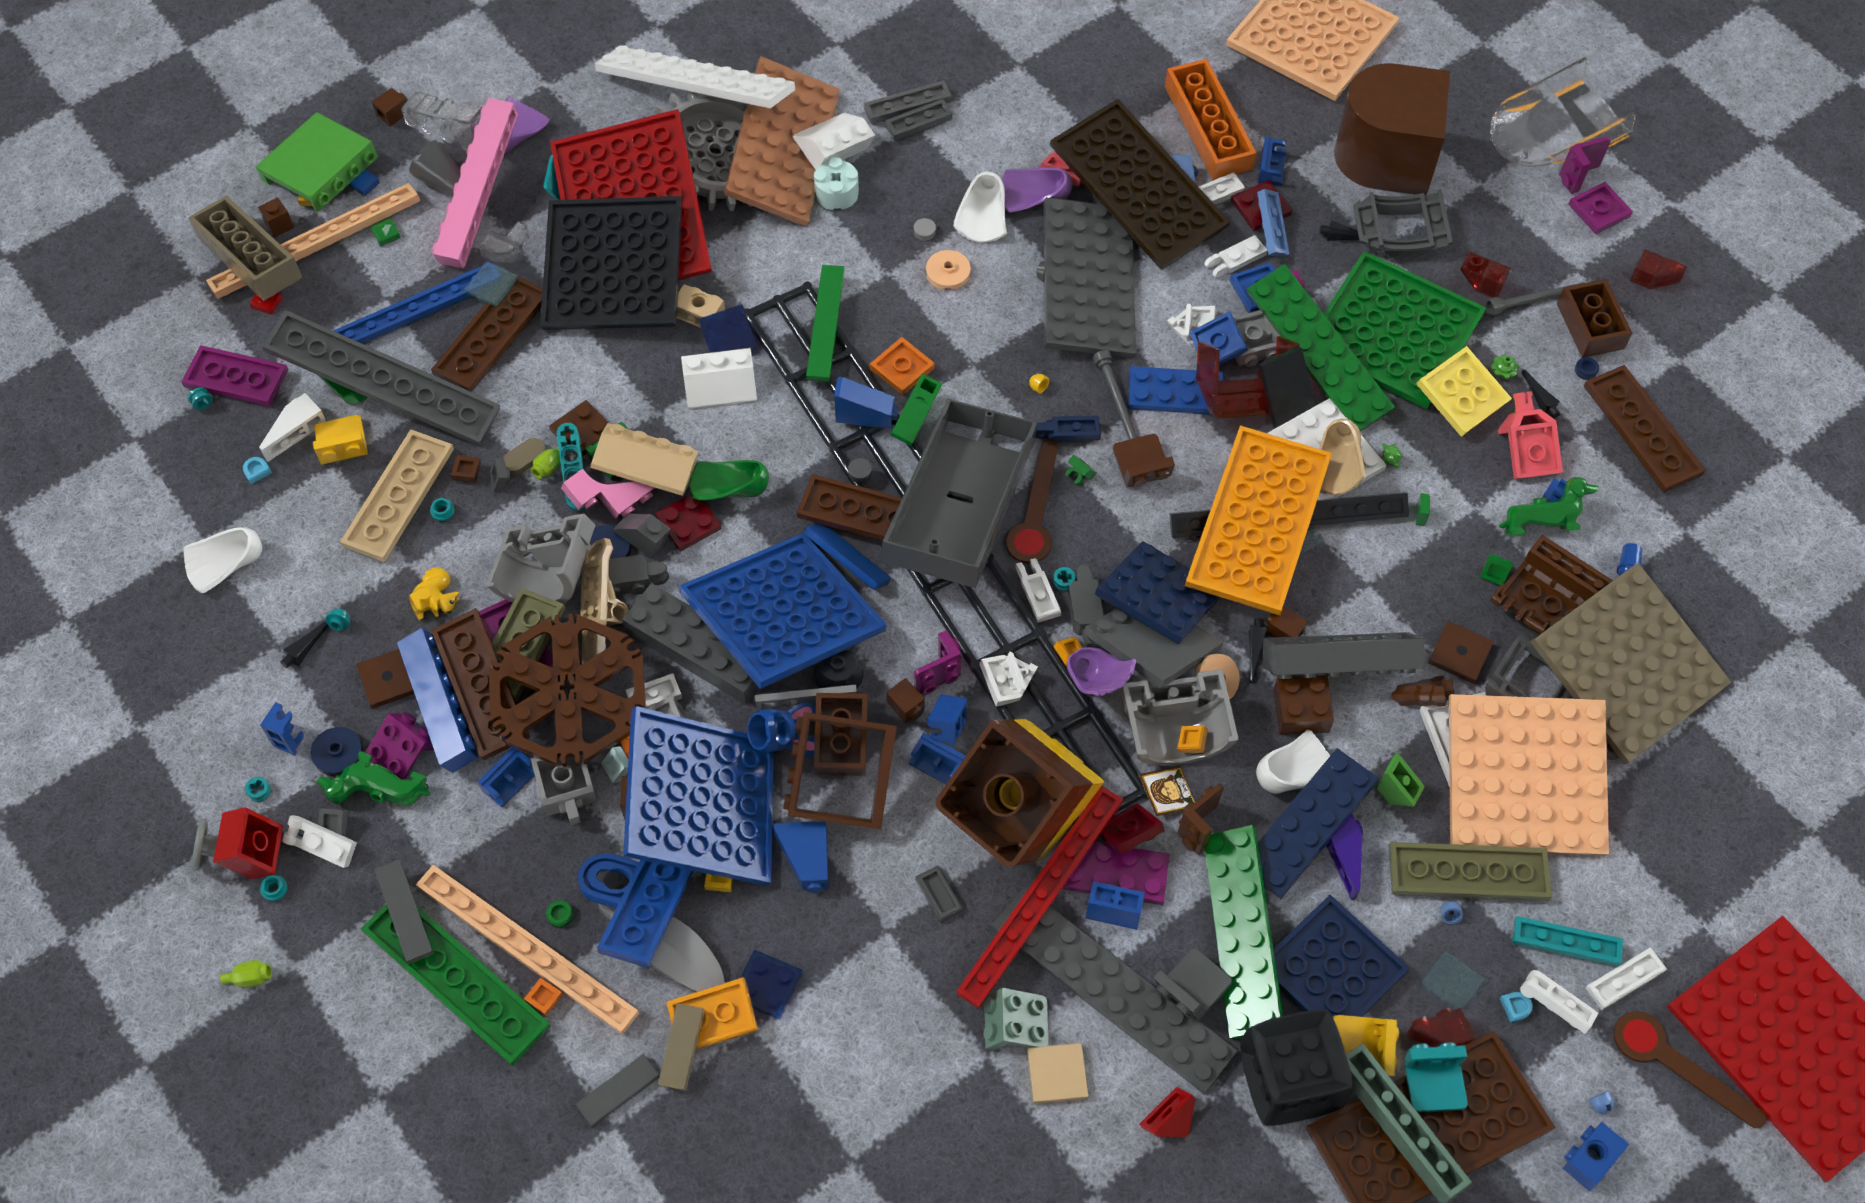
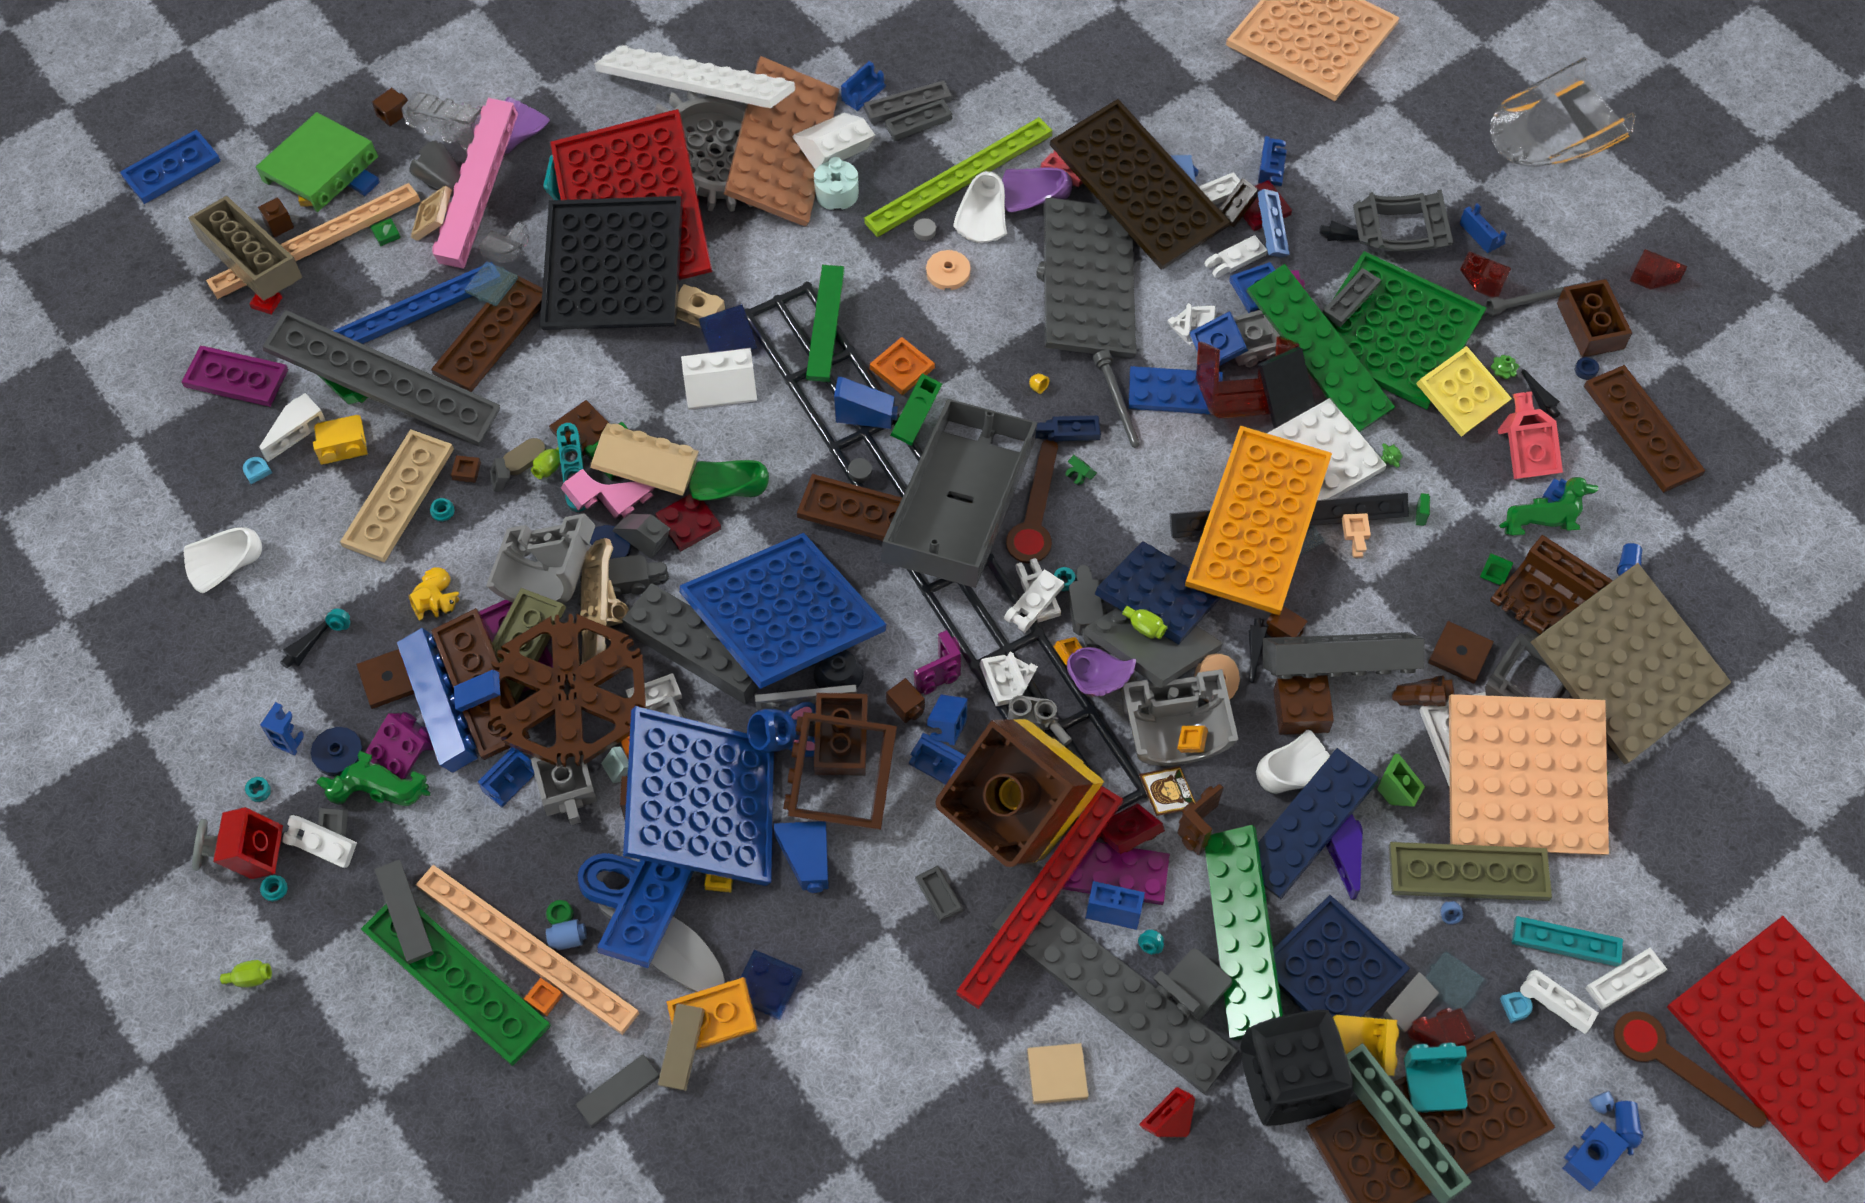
(170, 166): none -> blue plate
(200, 398): teal bush -> none
(431, 213): none -> tan tile
(477, 690): none -> blue tile
(566, 935): none -> medium blue brick
(847, 556): blue tile -> none
(862, 86): none -> blue hinge
(957, 177): none -> lime plate
(1015, 1019): sand green bracket -> none
(1033, 708): none -> light grey beam
(1034, 600): none -> white plate
(1142, 460): reddish brown bracket -> none
(1146, 622): none -> lime plant
(1151, 942): none -> teal plate
(1210, 119): orange brick -> none
(1239, 201): none -> plate
(1346, 463): tan hair -> none
(1351, 297): none -> dark grey plate
(1356, 529): none -> light nougat plate
(1393, 127): reddish brown brick -> none
(1411, 1002): none -> light grey slope
(1481, 230): none -> blue hinge
(1580, 160): magenta bracket -> none
(1600, 208): magenta plate -> none
(1628, 1124): none -> blue piece

